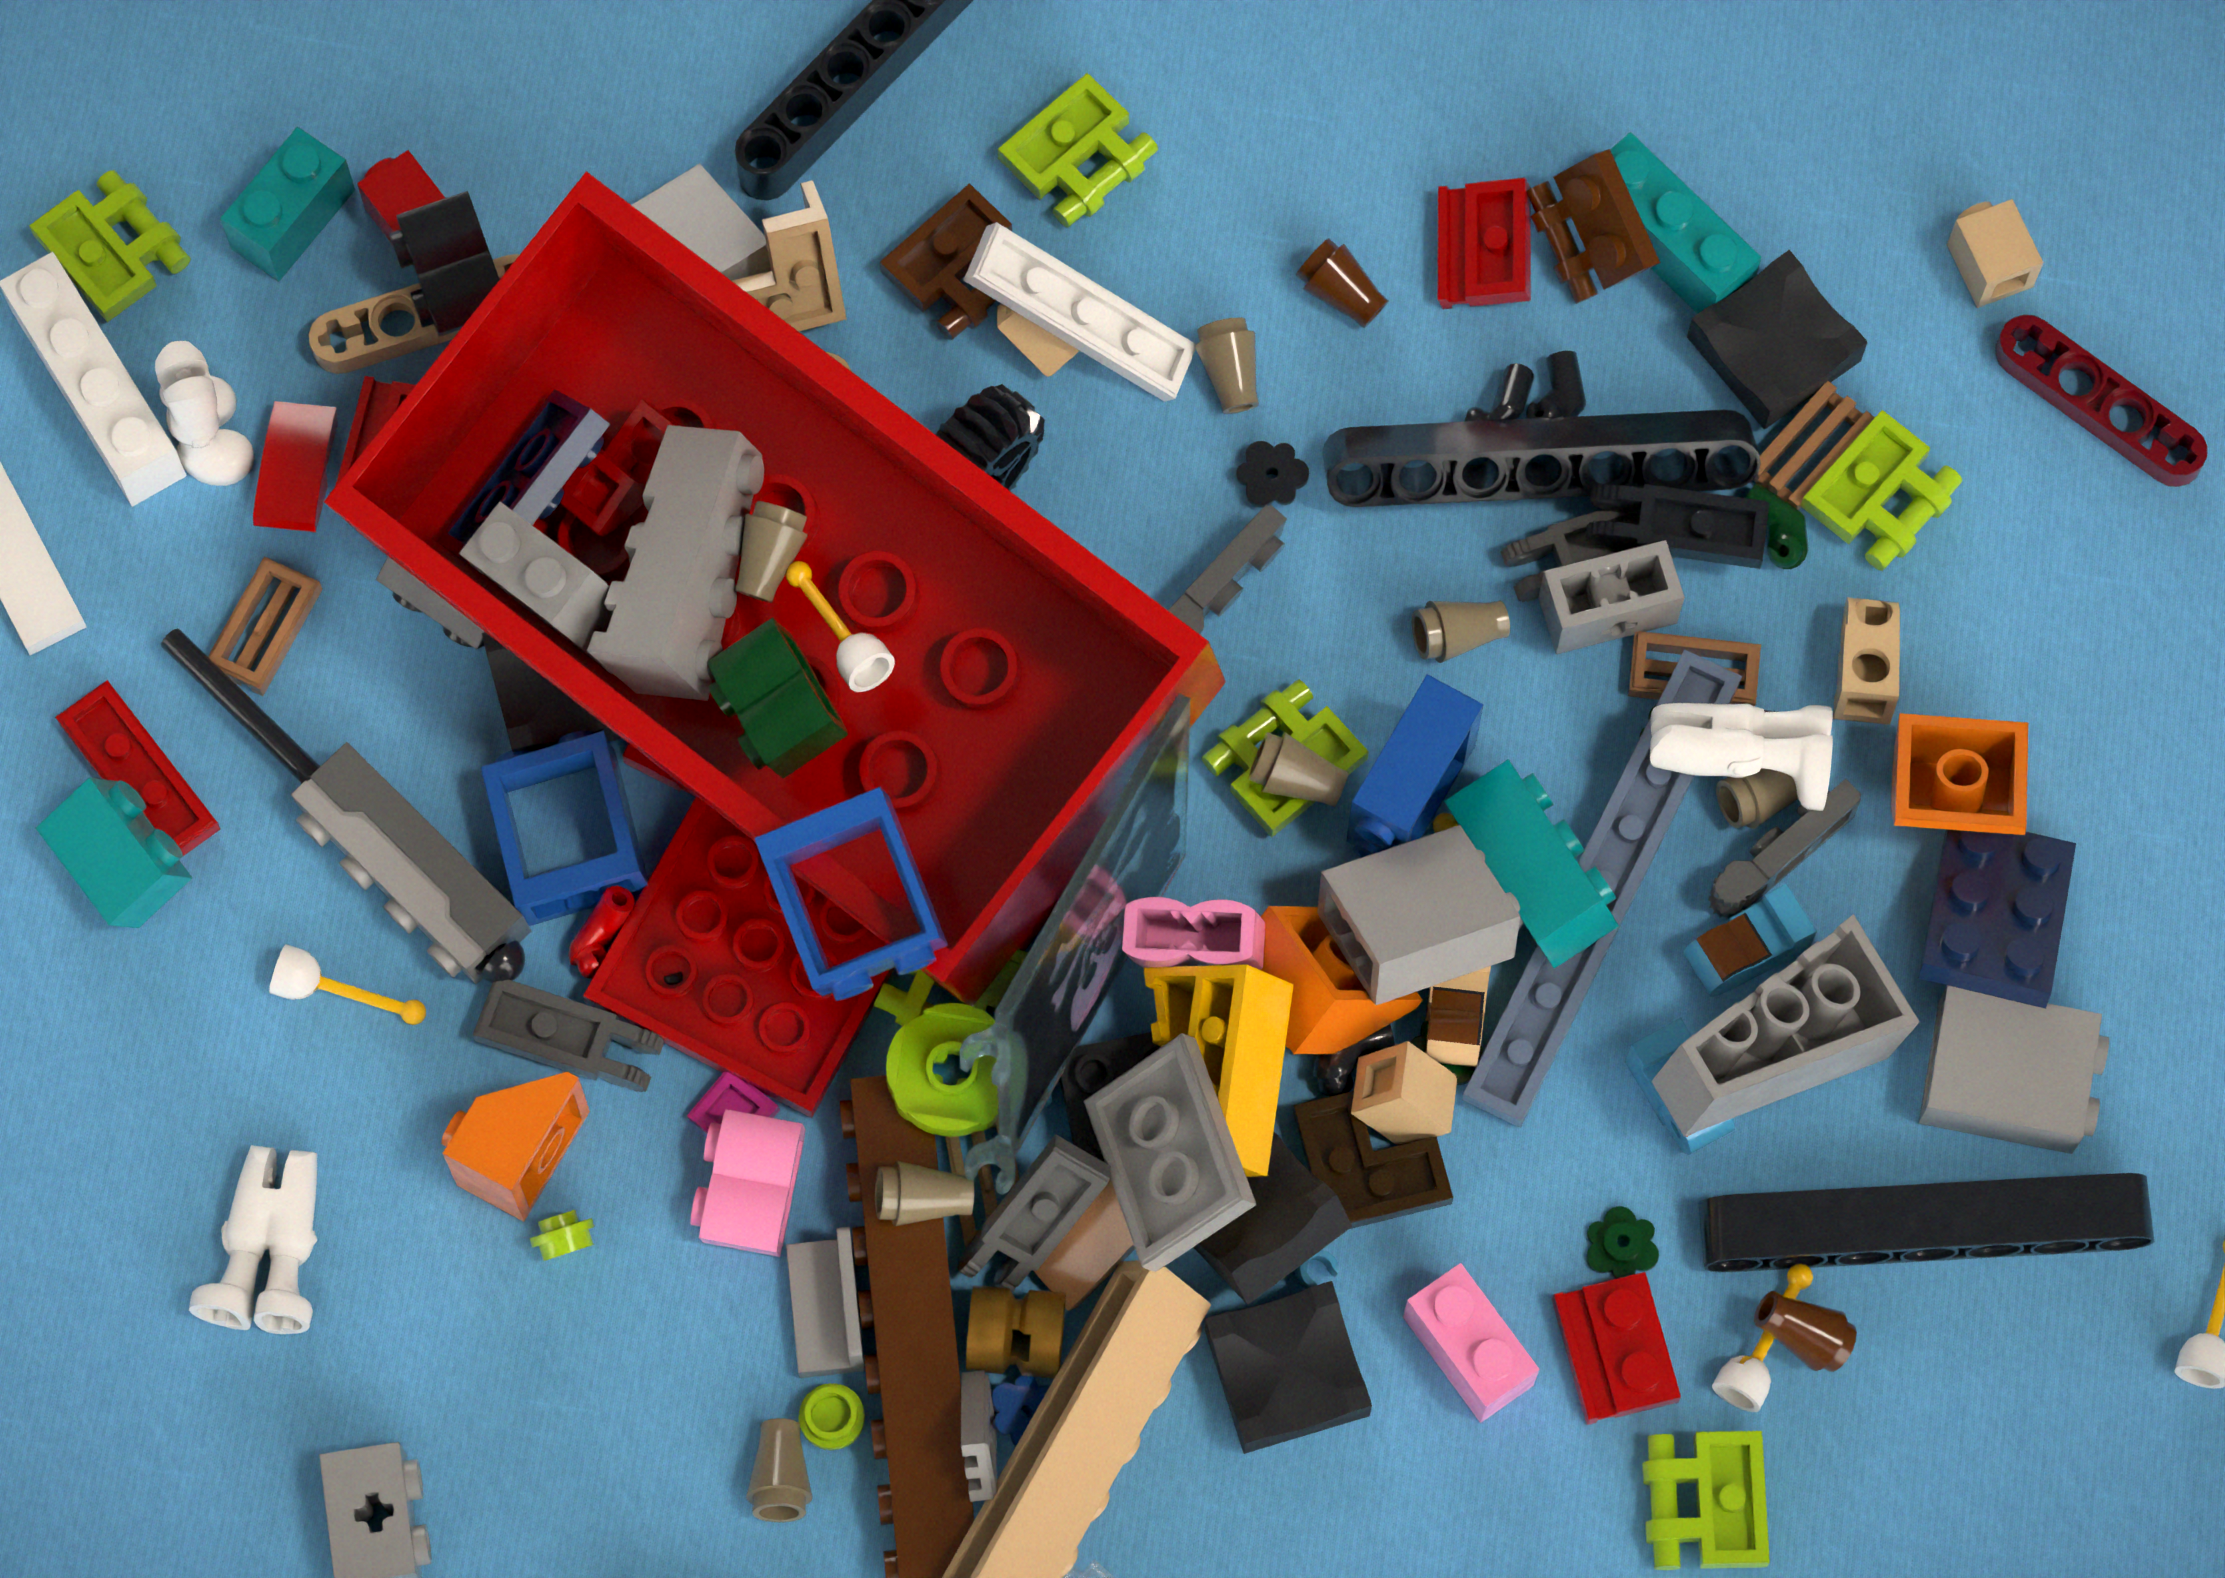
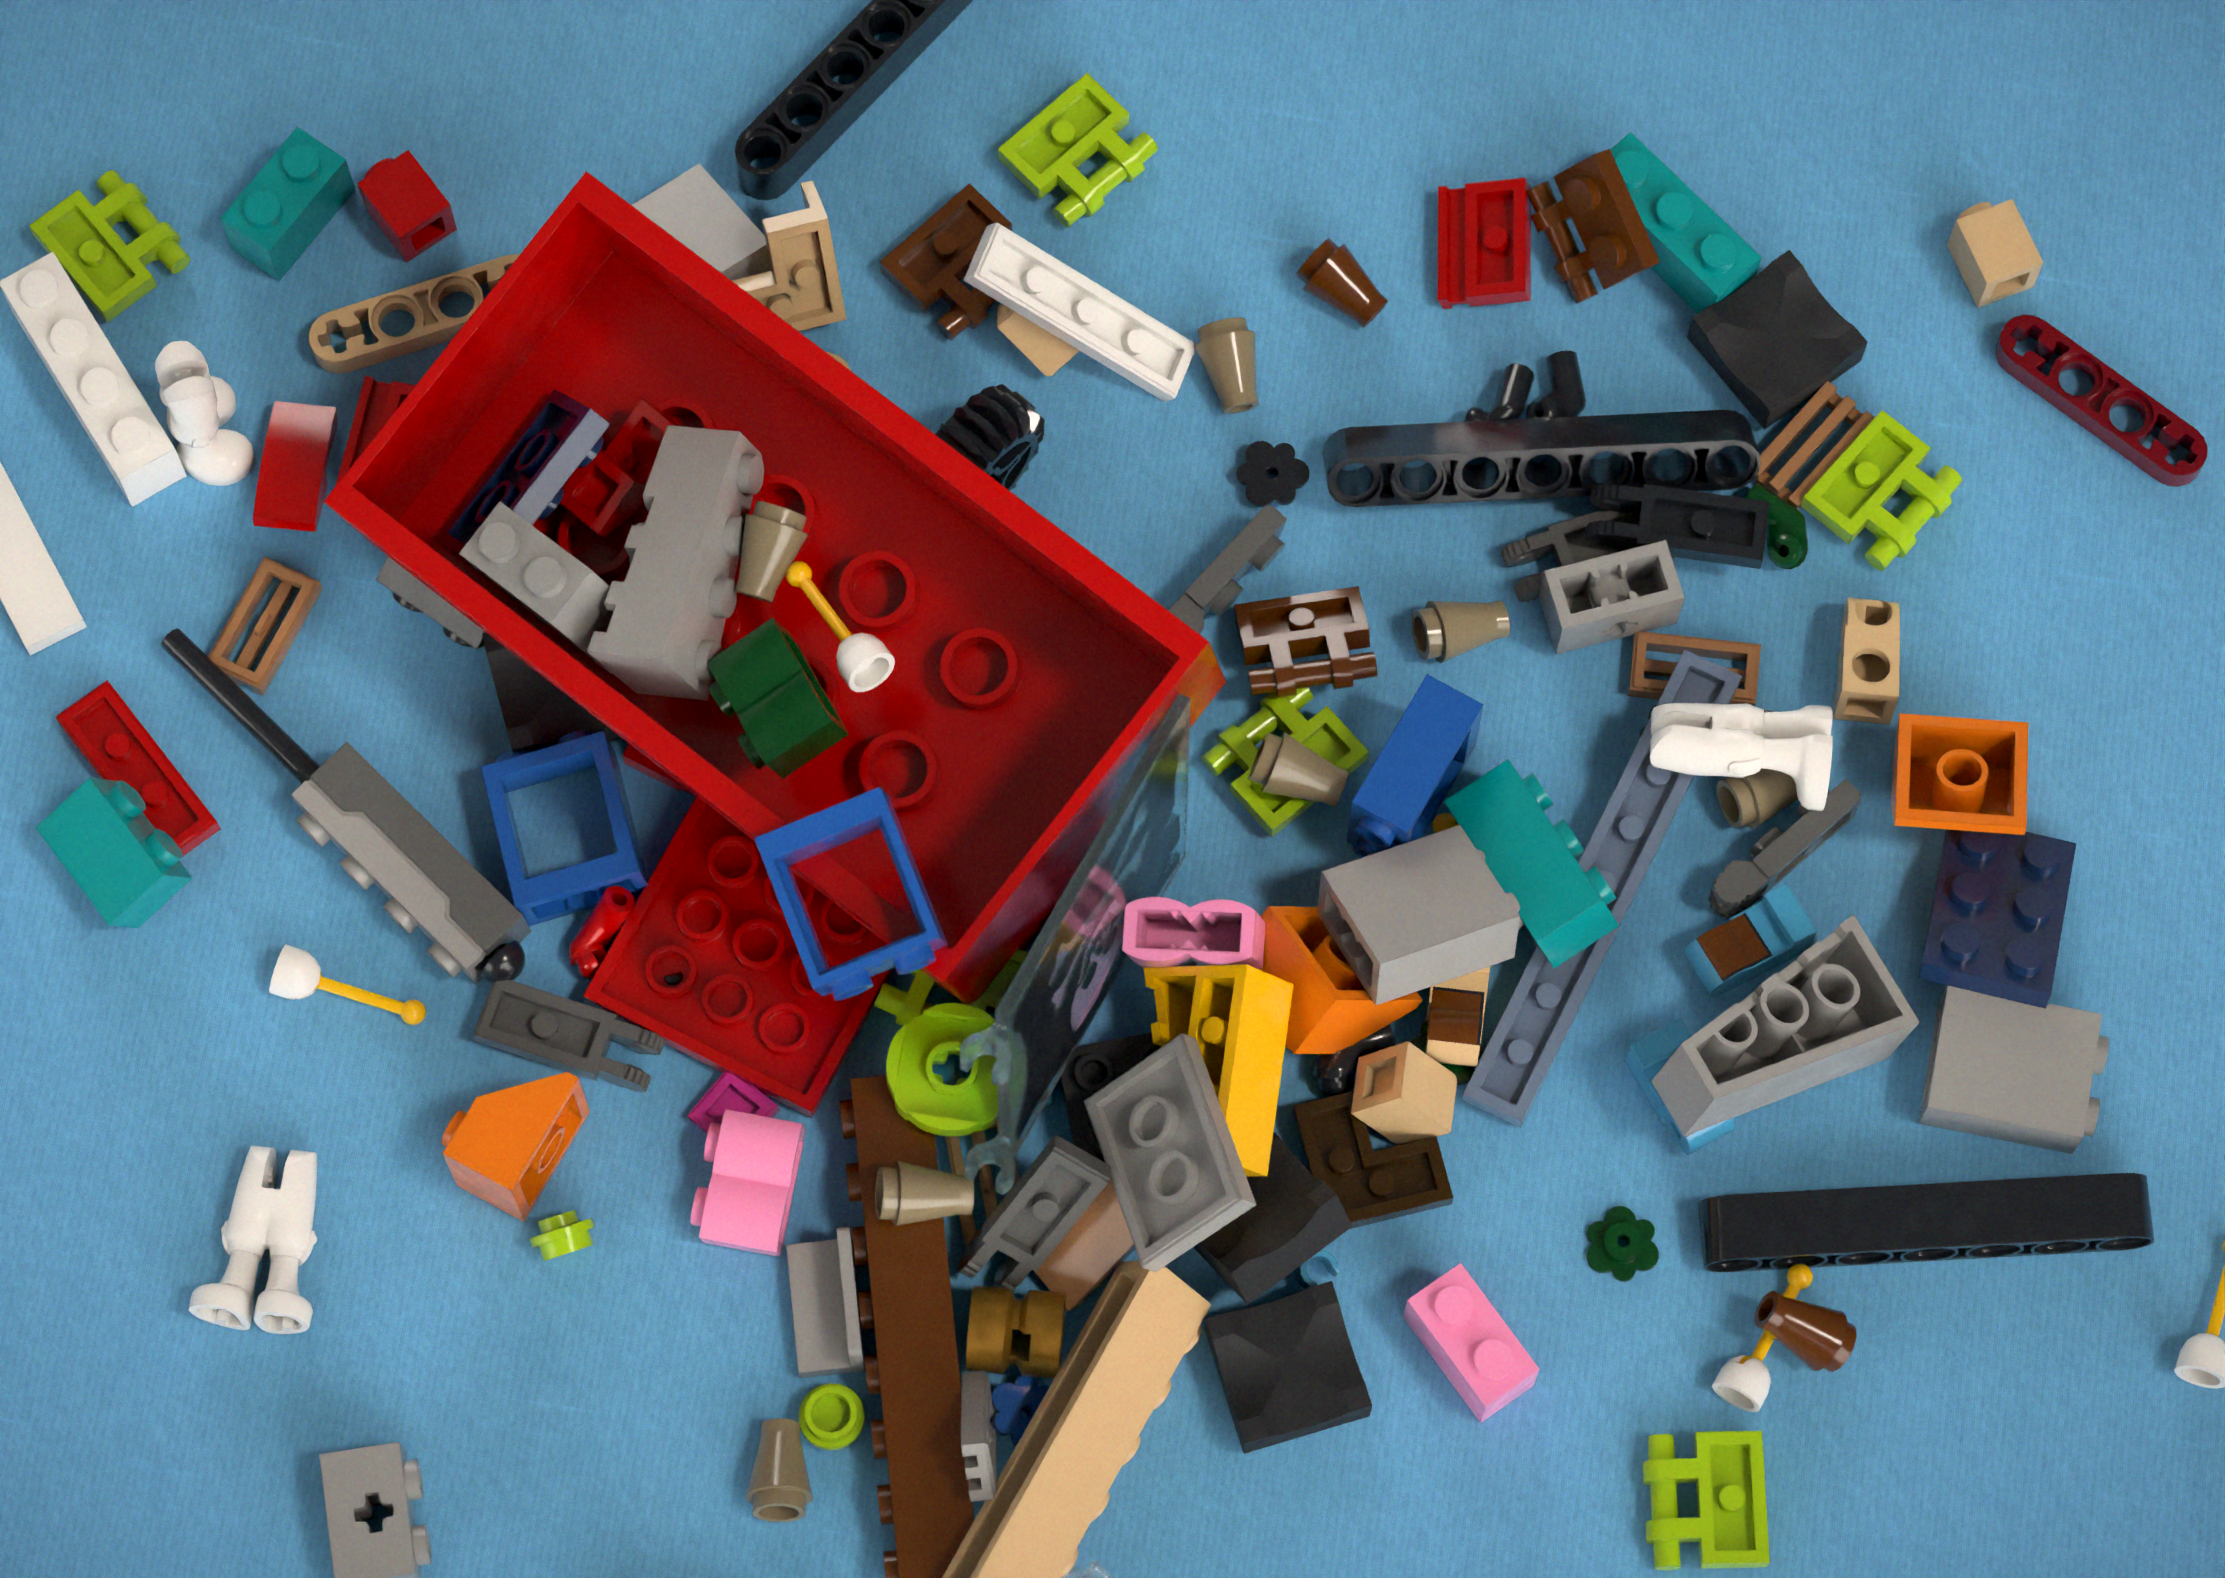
(448, 259): black brick -> none
(1305, 627): none -> reddish brown plate
(1616, 1348): red plate -> none

